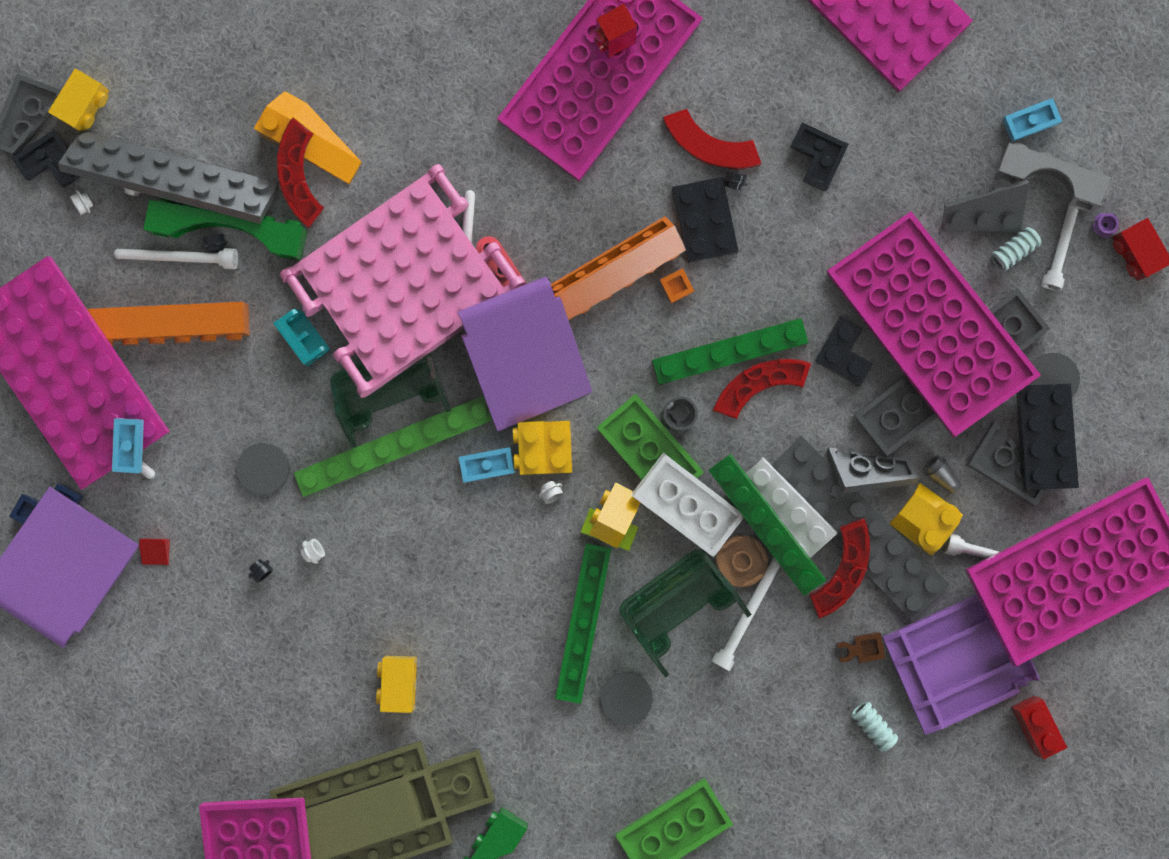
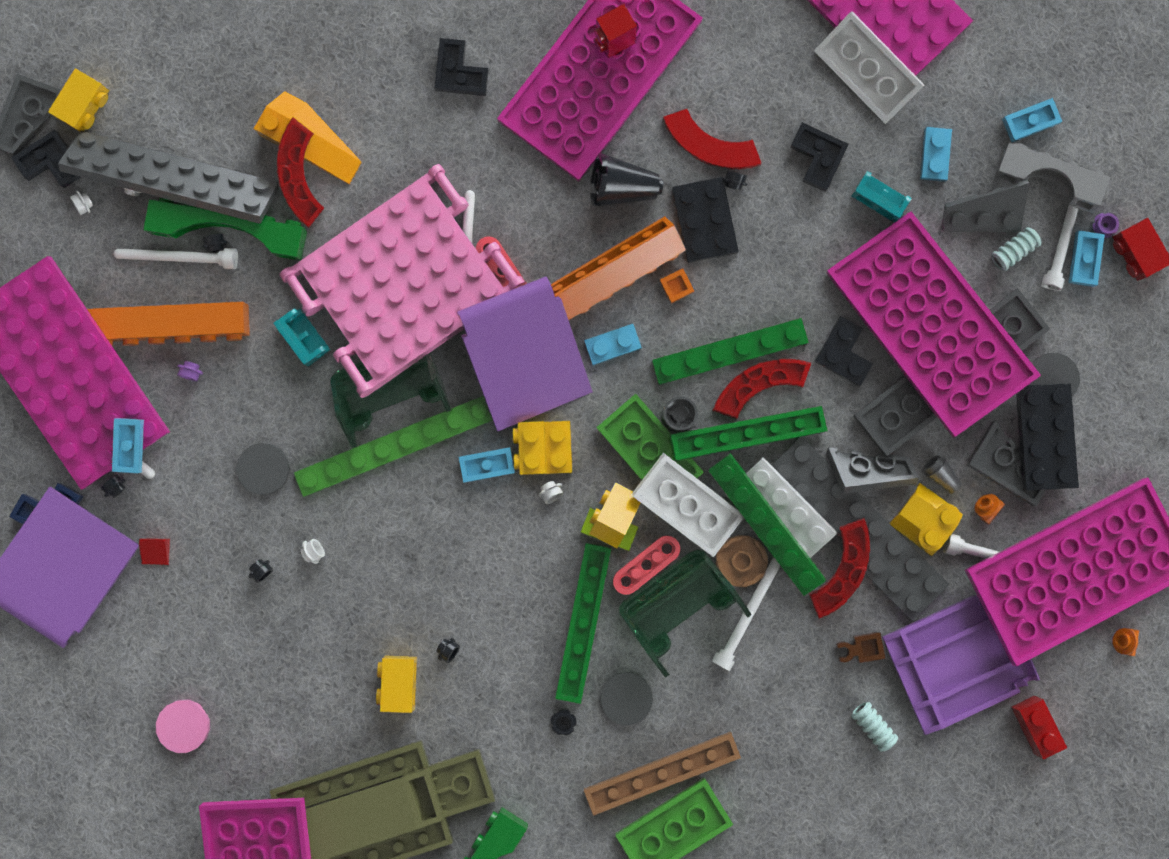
(113, 486): none -> black plate
(182, 726): none -> bright pink tile
(189, 371): none -> medium lavender plate
(447, 650): none -> black plate
(453, 75): none -> black plate
(556, 719): none -> black plate
(613, 344): none -> medium azure plate
(622, 182): none -> black cone
(658, 562): none -> coral plate
(662, 773): none -> medium nougat plate
(748, 433): none -> green plate
(869, 67): none -> white plate
(881, 197): none -> teal hinge
(936, 154): none -> medium azure plate
(988, 507): none -> orange plate
(1086, 258): none -> medium azure plate
(1126, 641): none -> orange plate

